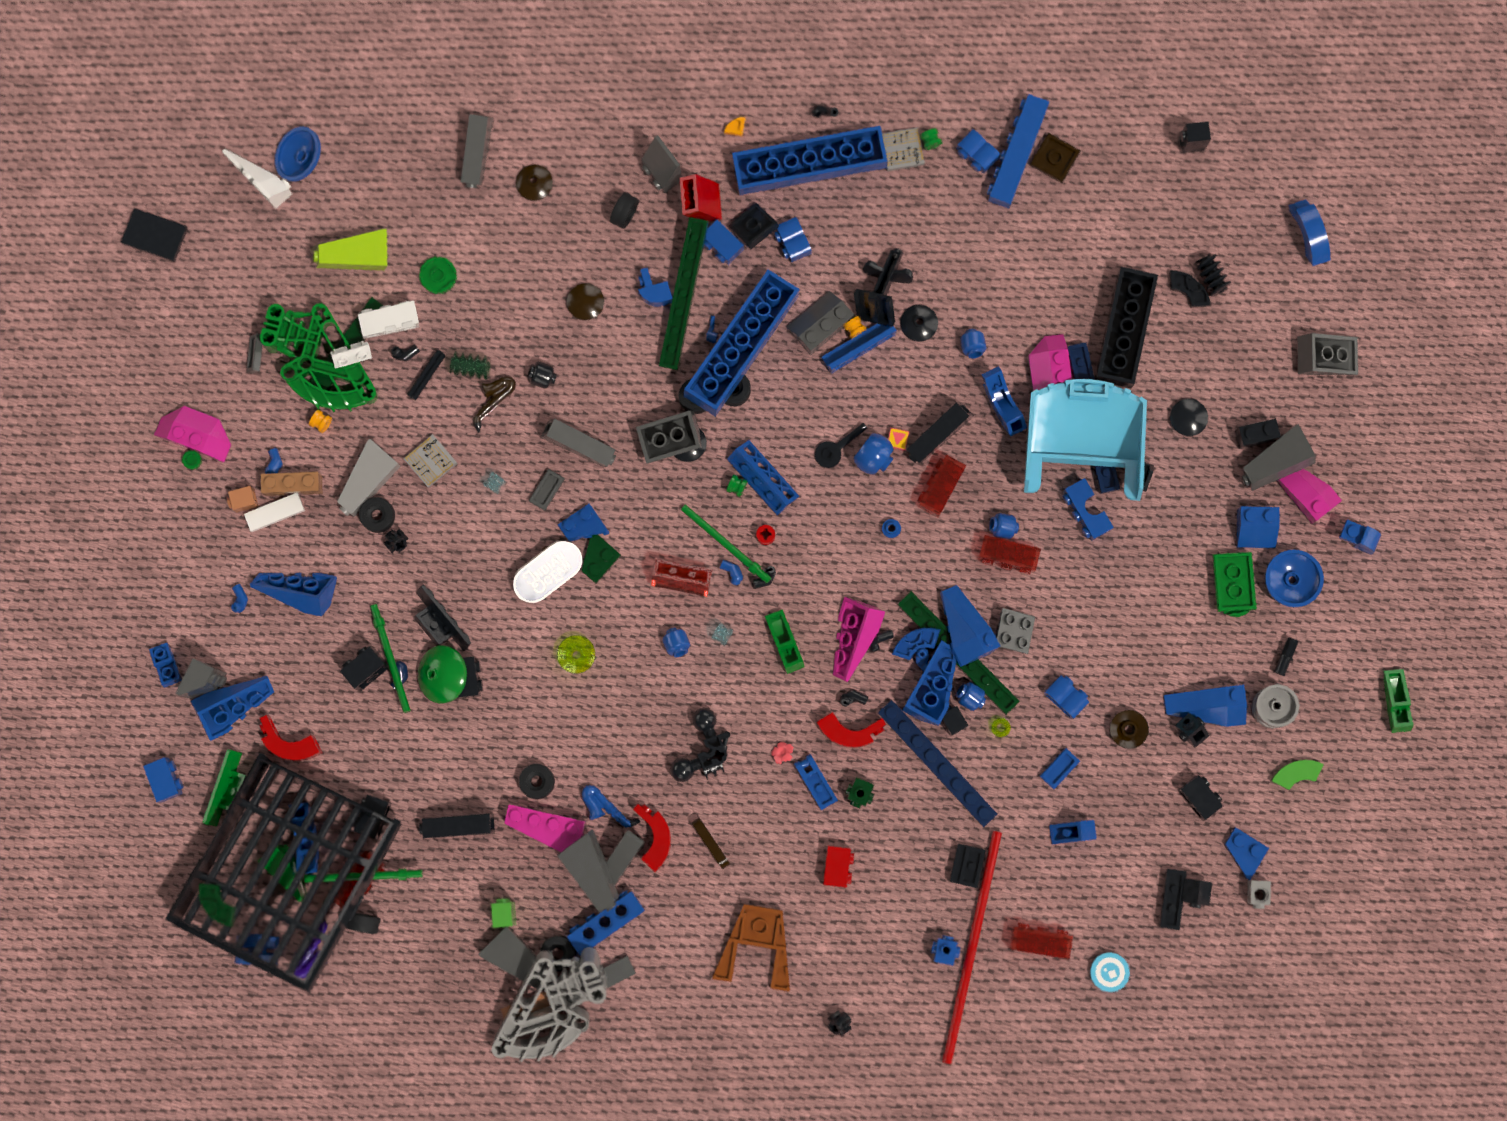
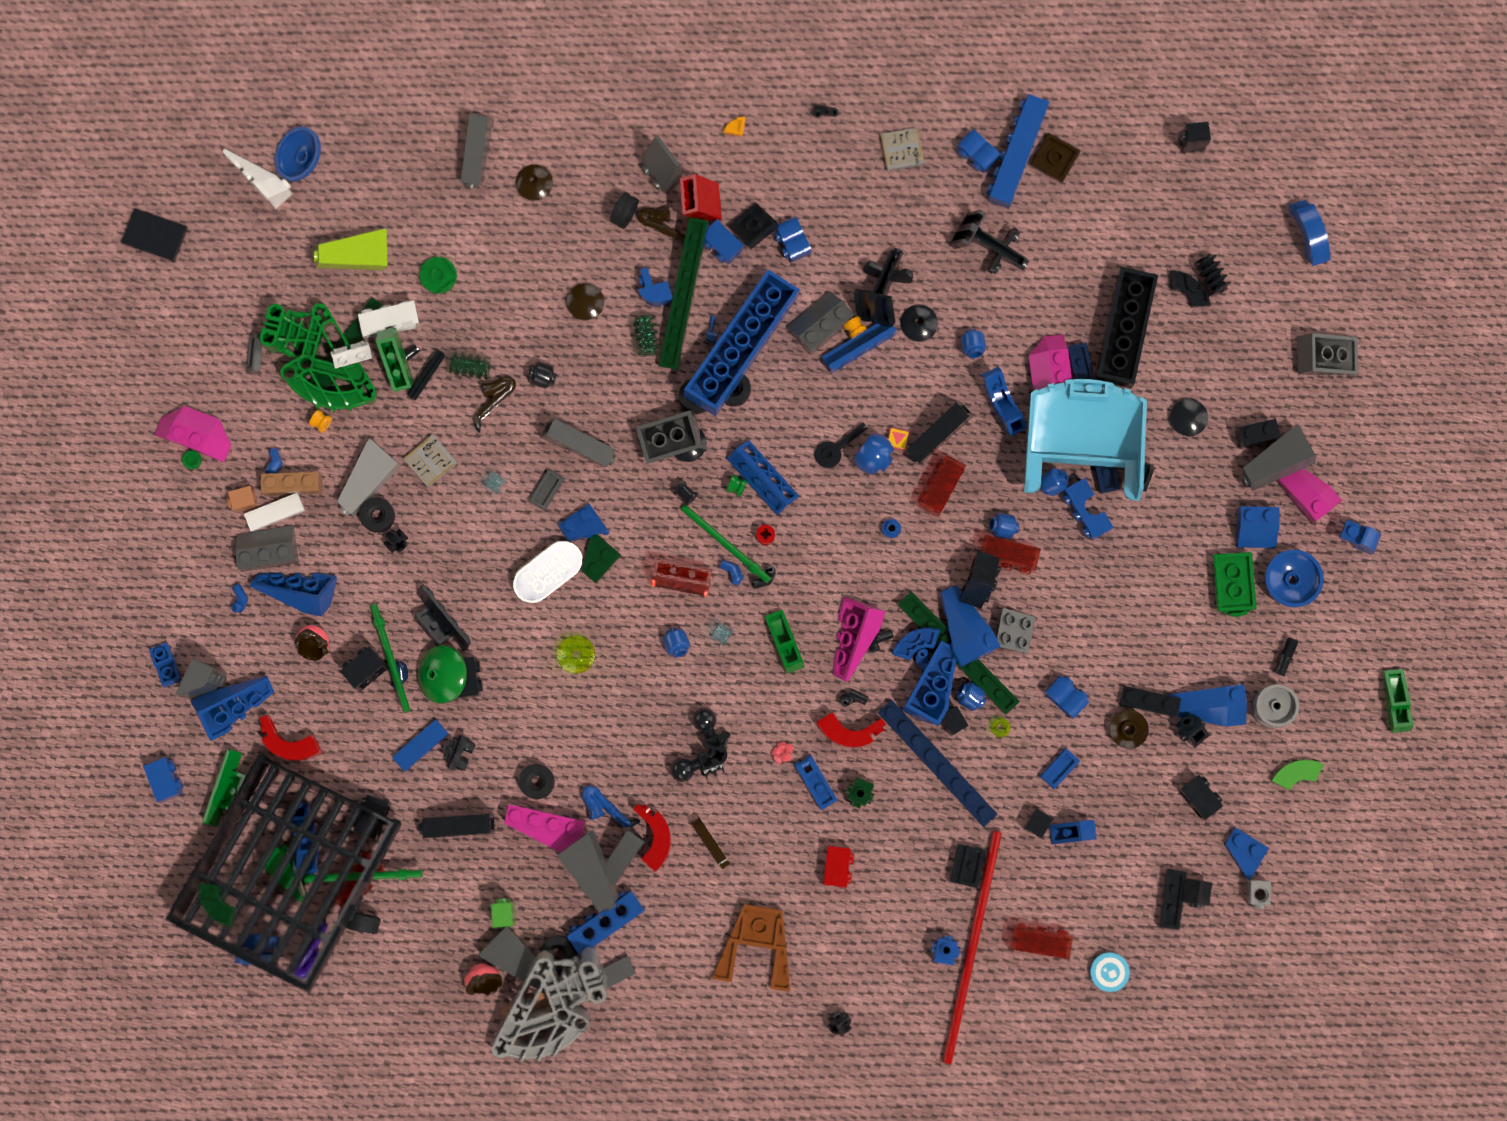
(266, 549): none -> dark grey slope
(312, 643): none -> dark brown hair
(394, 359): none -> green brick
(420, 745): none -> blue tile
(462, 744): none -> black hips
(482, 980): none -> dark brown hair
(645, 336): none -> clear green piece
(654, 219): none -> dark brown piece
(685, 493): none -> black bush
(809, 160): blue brick -> none
(931, 139): green wheel -> none
(970, 230): none -> black piece
(980, 580): none -> black brick
(1038, 823): none -> black panel
(1054, 482): none -> blue head
(1150, 701): none -> black plate

